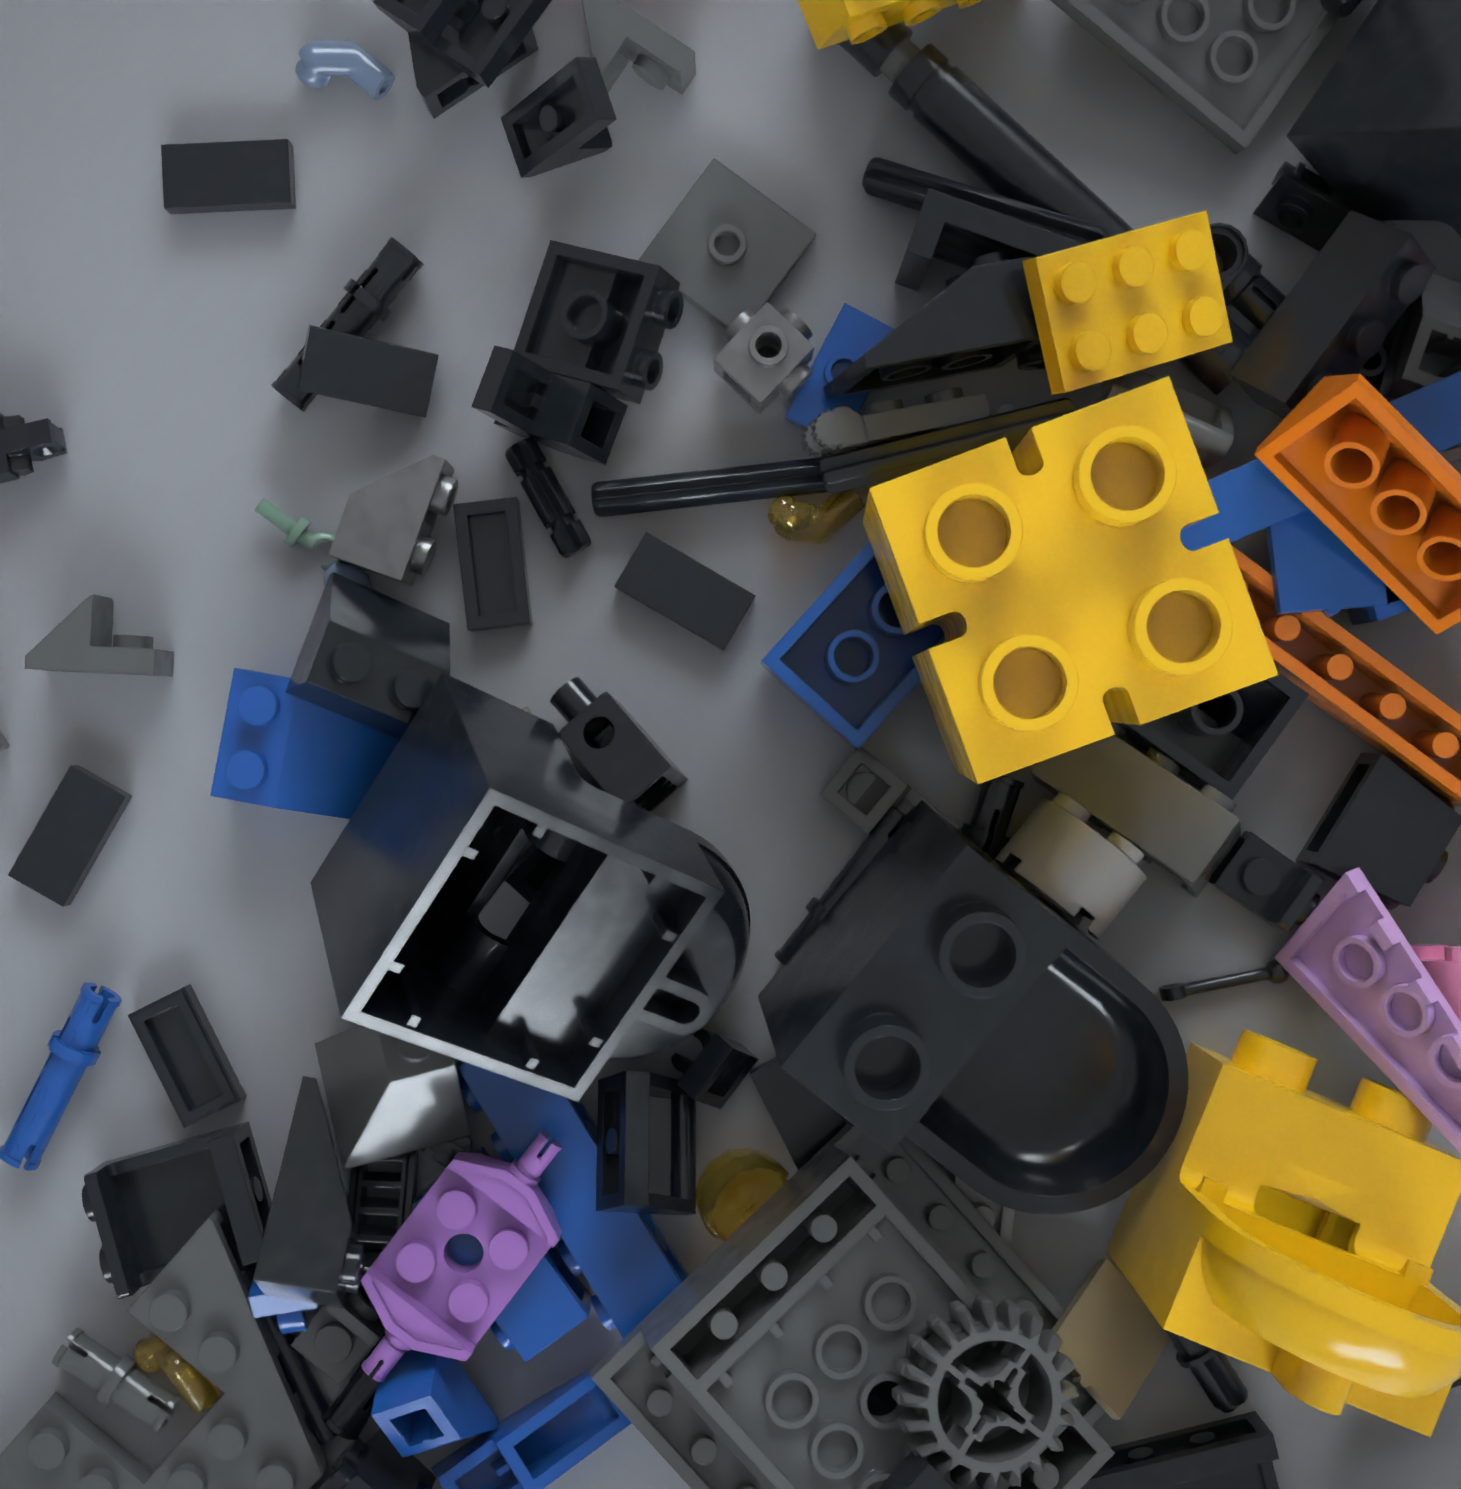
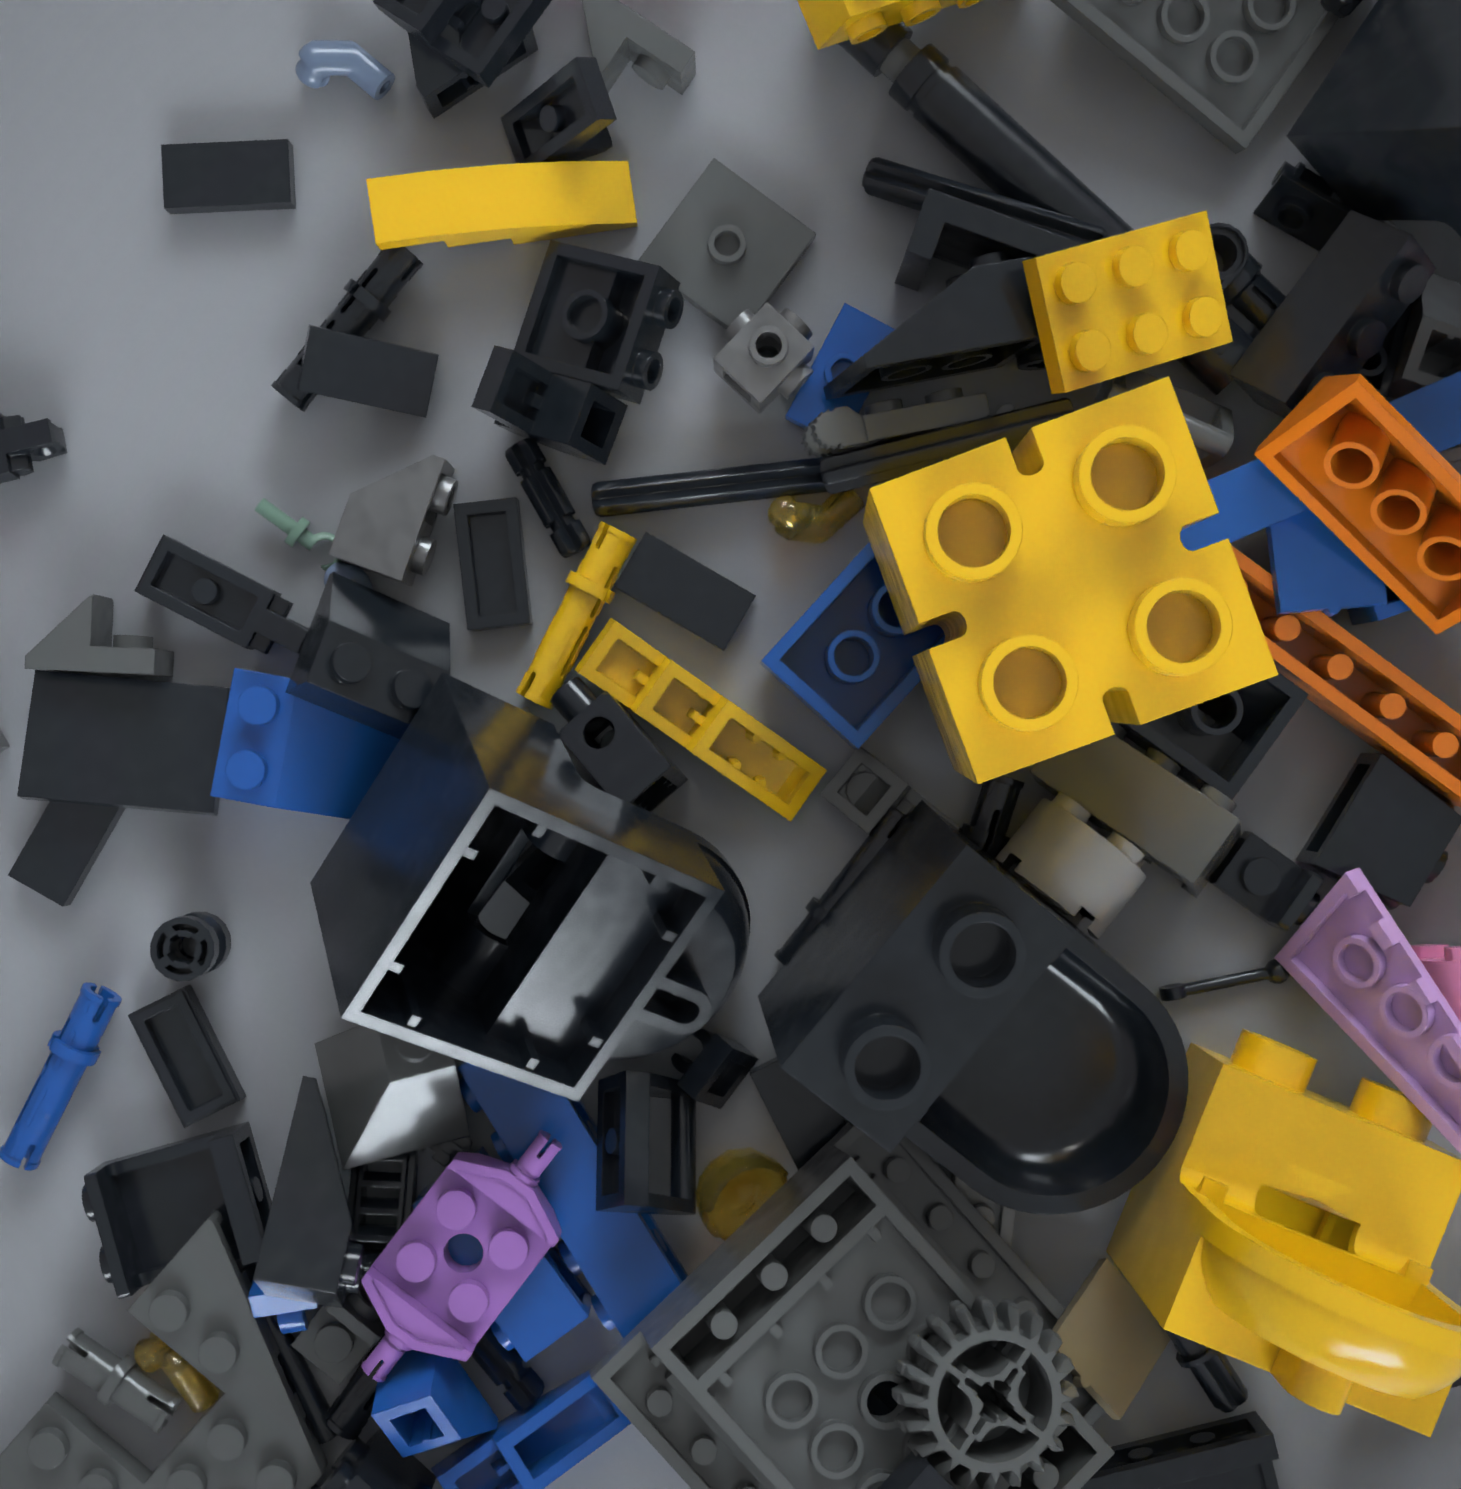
(122, 743): none -> black tile
(203, 939): none -> black wheel
(219, 598): none -> black hinge
(501, 203): none -> yellow slope
(506, 1368): none -> black axle
(576, 614): none -> yellow pin
(700, 719): none -> yellow slope

